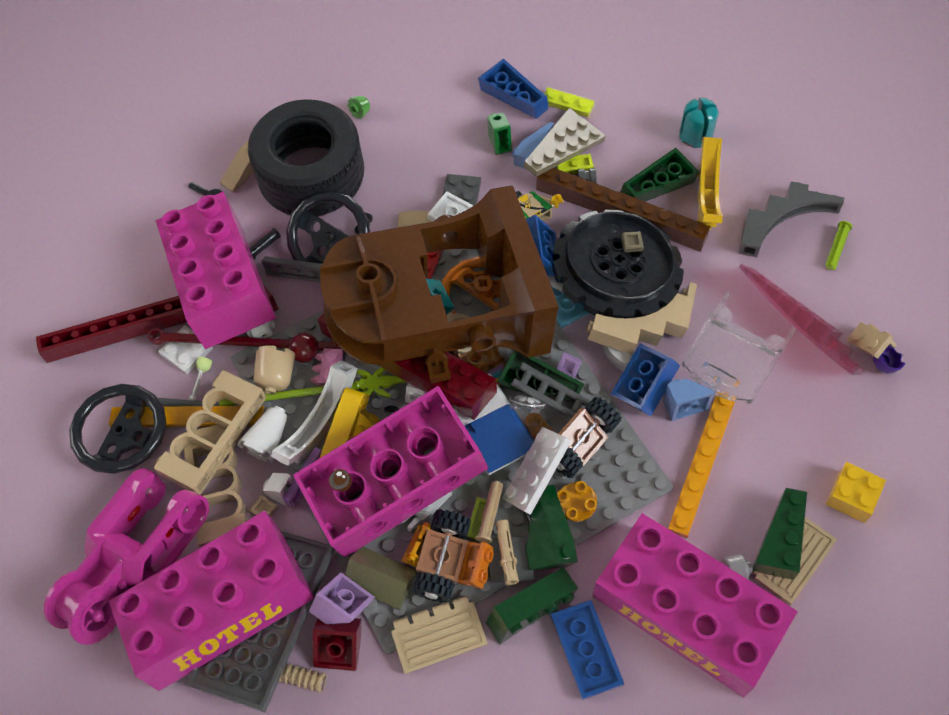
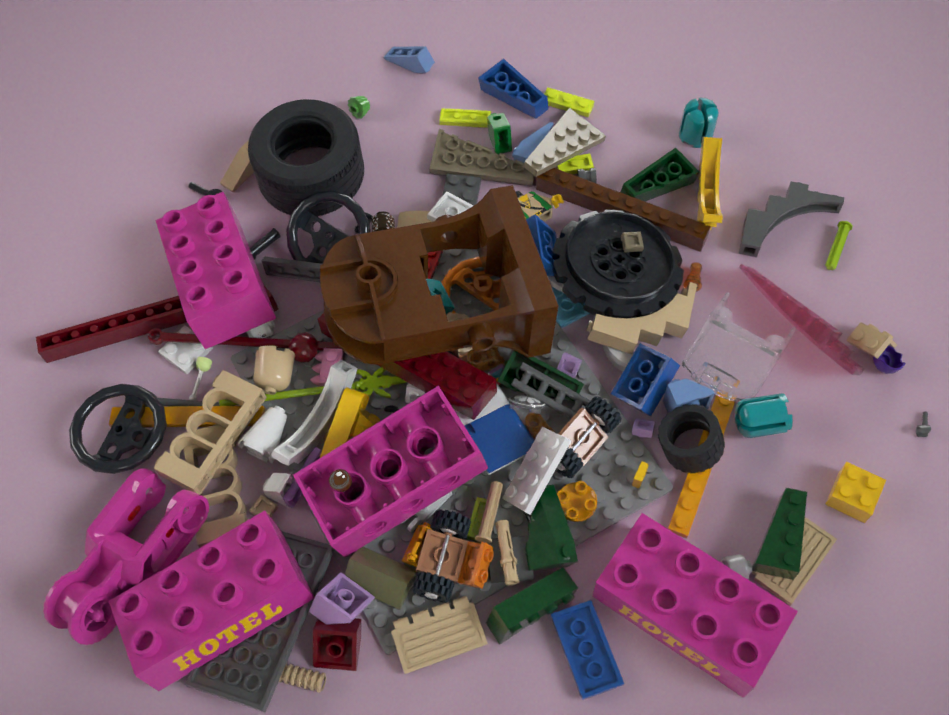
(382, 221): none -> dark brown head
(411, 58): none -> medium blue slope
(437, 366): reddish brown tile -> none
(464, 117): none -> neon yellow tile
(471, 159): none -> dark tan wing
(640, 474): none -> yellow tile
(643, 428): none -> lavender plate
(684, 419): none -> black tyre
(694, 276): none -> clear orange pin
(763, 416): none -> teal cylinder
(924, 429): none -> dark grey hand

